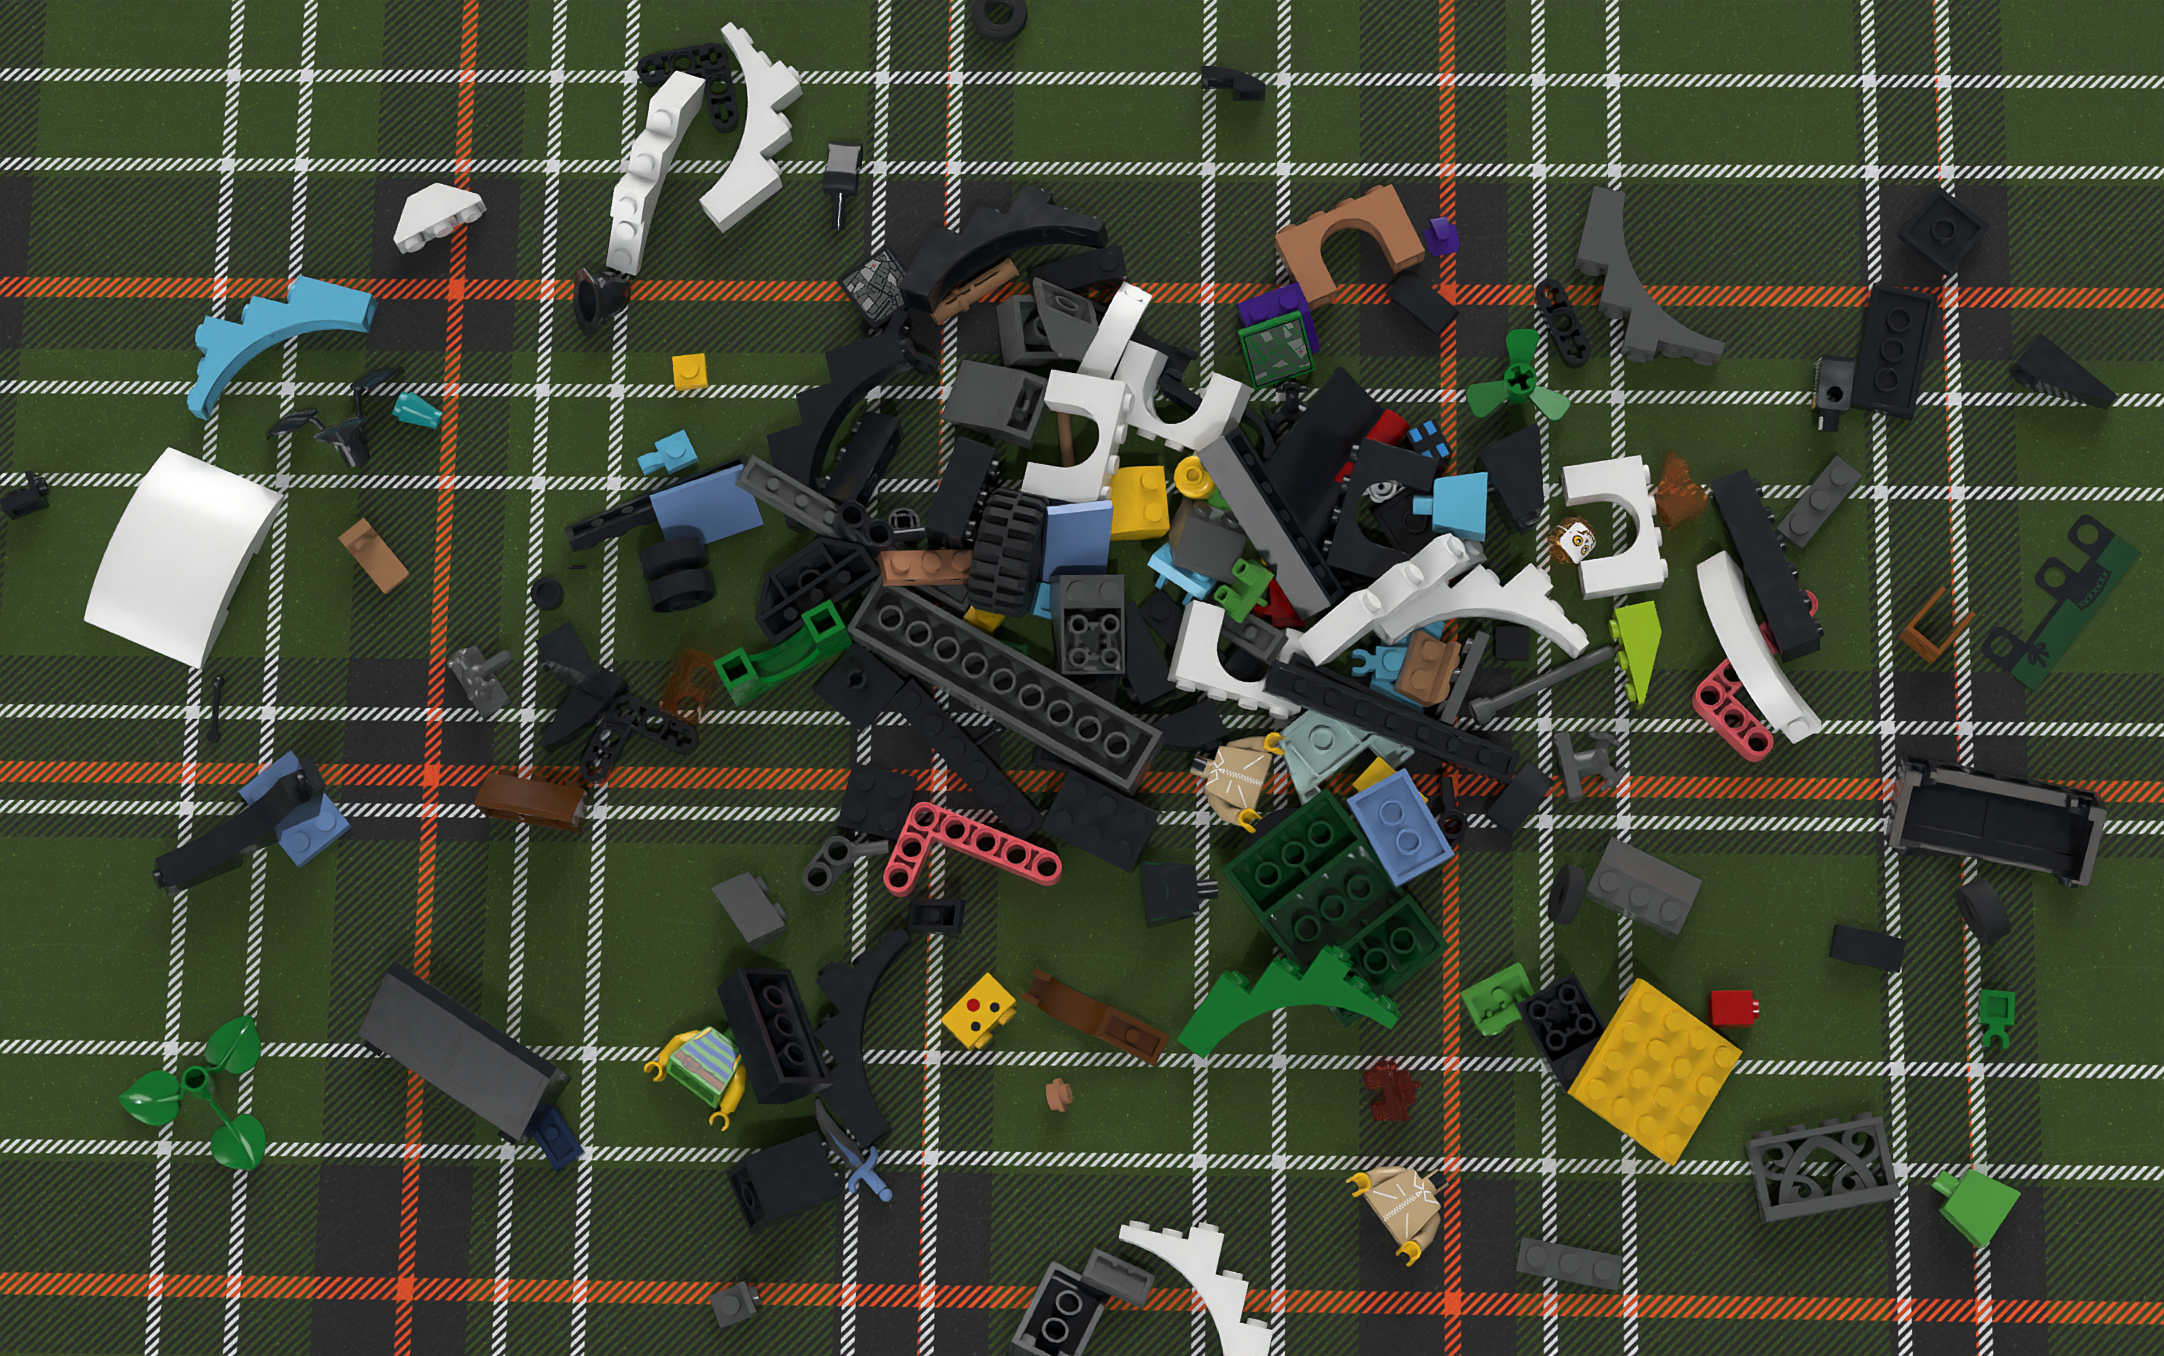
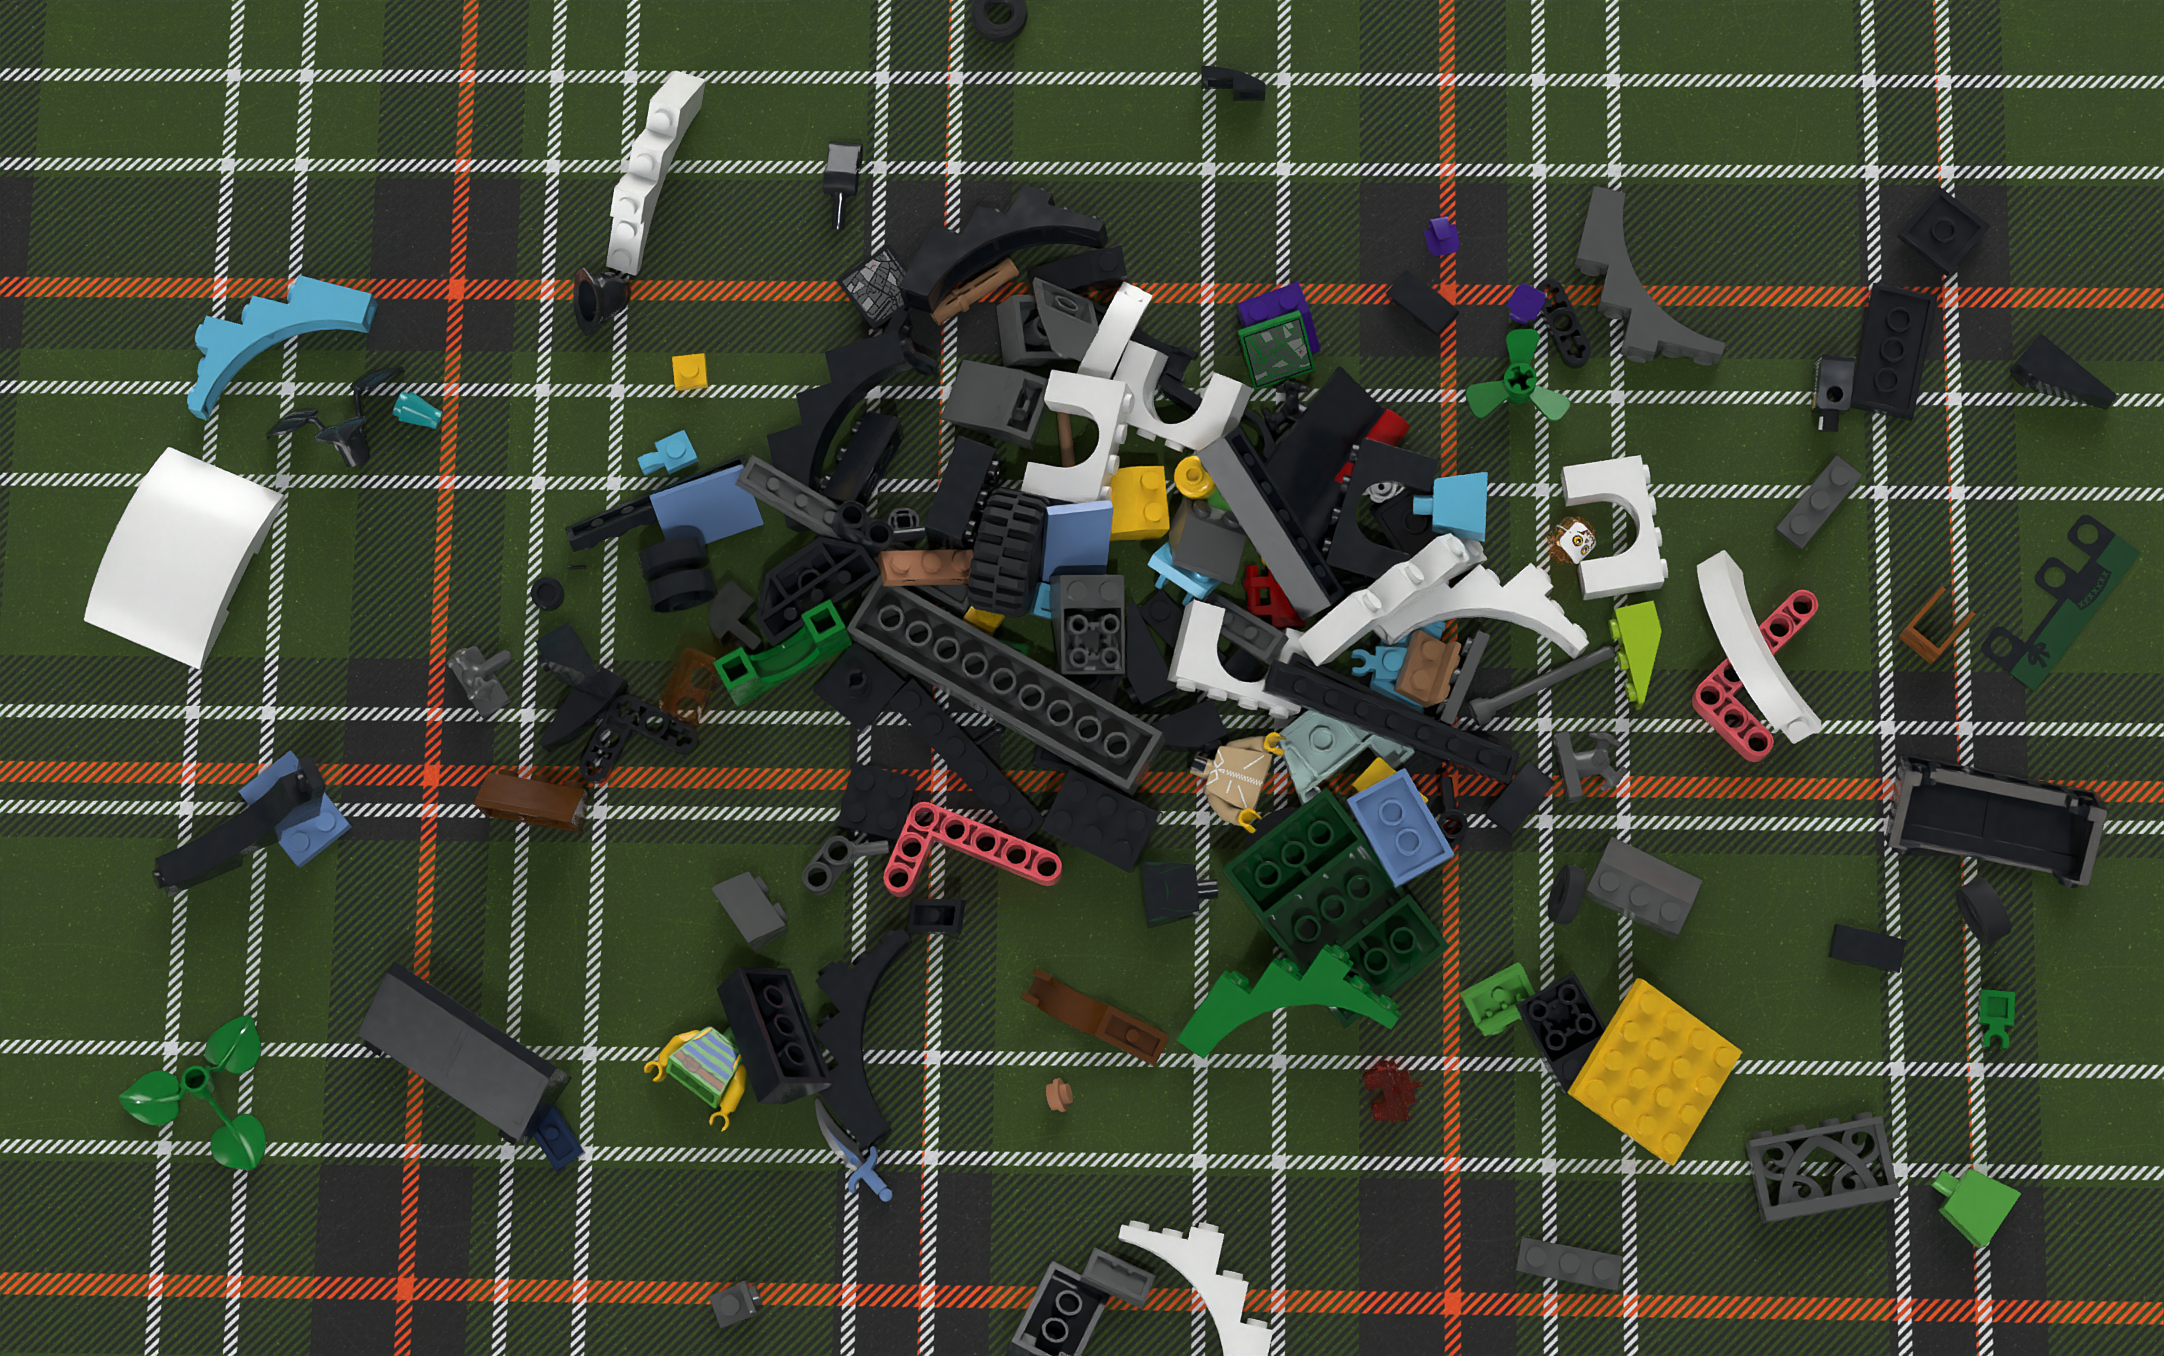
(27, 501): black bracket -> none
(213, 735): black hinge -> none
(374, 556): medium nougat bracket -> none
(435, 214): white slope -> none
(711, 73): black beam -> none
(729, 613): none -> pearl dark grey brick
(751, 175): white arch -> none
(784, 1182): black slope -> none
(980, 1013): yellow brick -> none
(1245, 591): bright green hips -> none
(1376, 213): nougat arch -> none
(1404, 1204): tan torso -> none
(1430, 442): black brick -> none
(1511, 643): black tile -> none
(1515, 478): black slope -> none
(1525, 303): none -> dark purple piece
(1677, 496): clear orange slope -> none
(1732, 1009): red brick -> none
(1765, 565): black brick -> none

